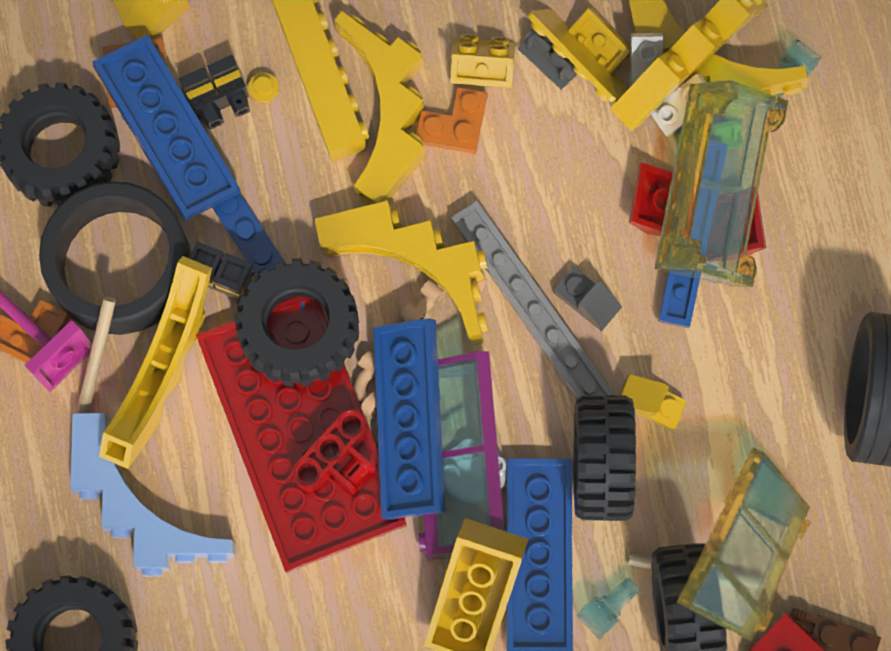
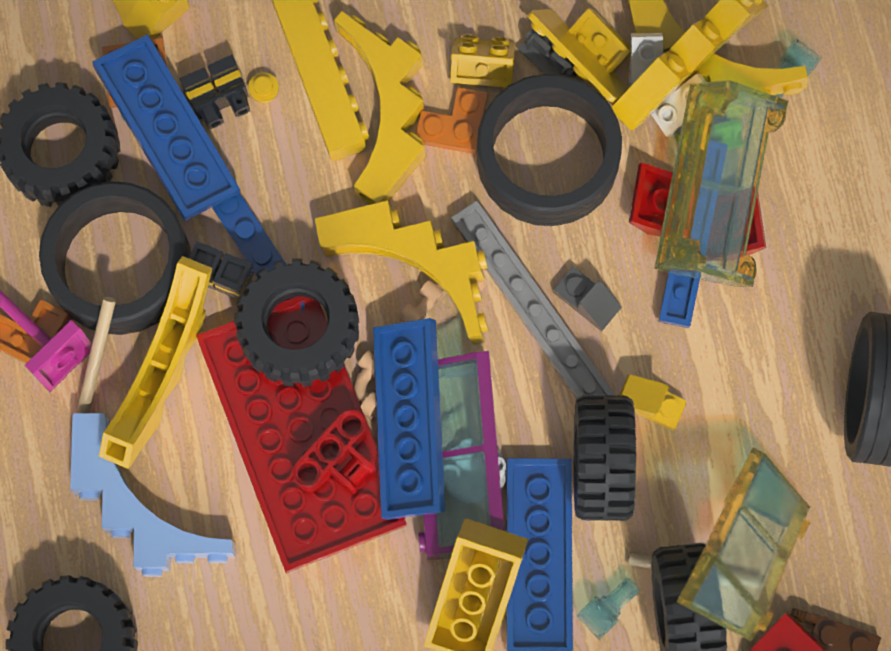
(549, 91): none -> black tyre

